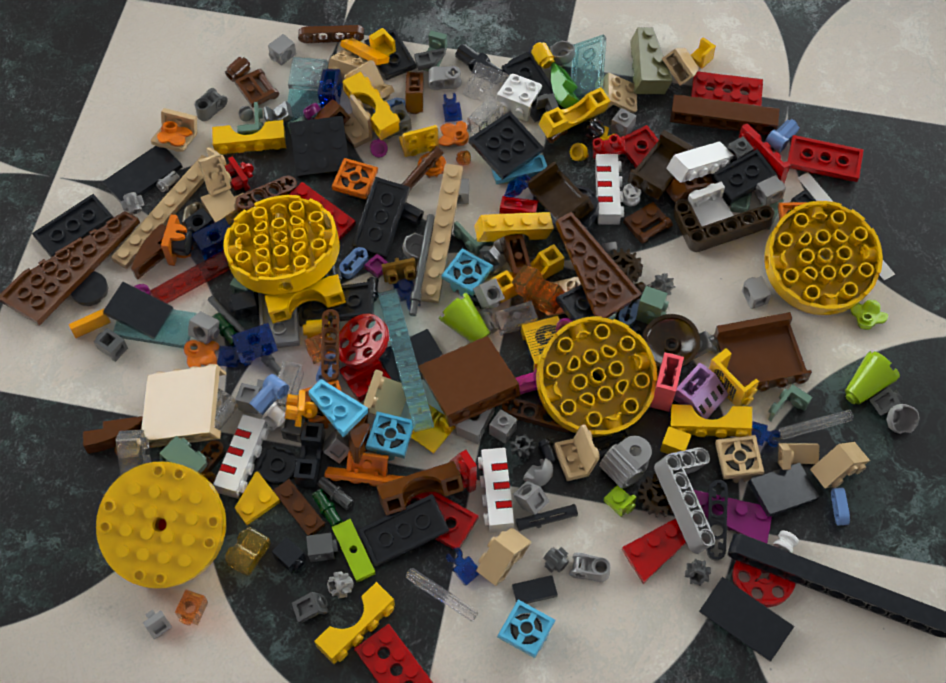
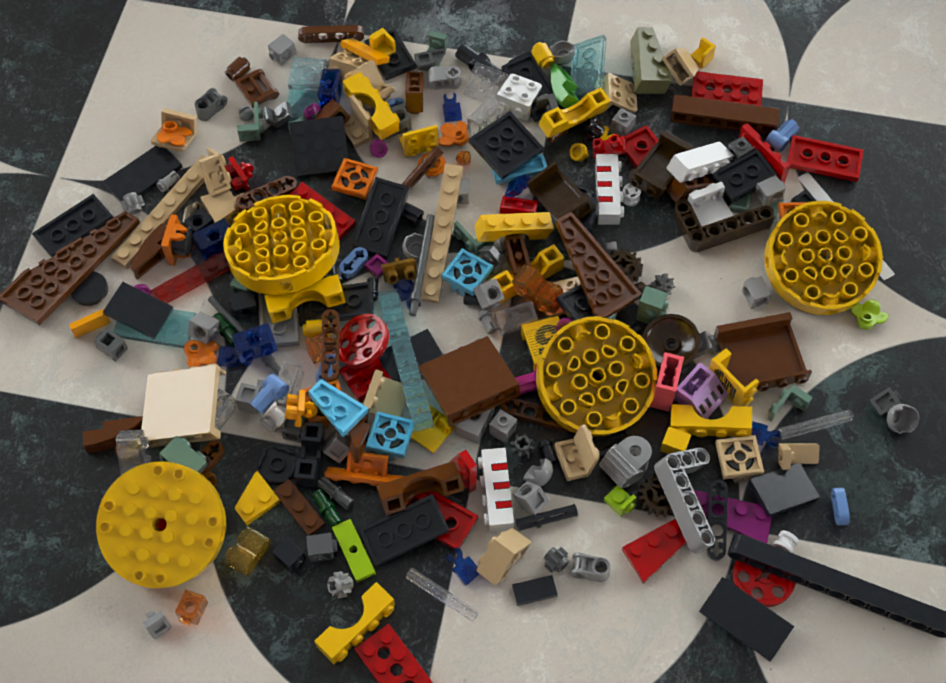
(241, 456): white brick -> none
(269, 137): yellow arch -> none
(310, 606): dark grey bracket -> none
(465, 319): lime cone -> none
(526, 630): medium azure piece -> none
(632, 311): medium blue beam -> none
(643, 219): reddish brown plate -> none
(697, 572): dark grey gear -> none
(839, 462): tan brick -> none
(870, 378): lime cone -> none

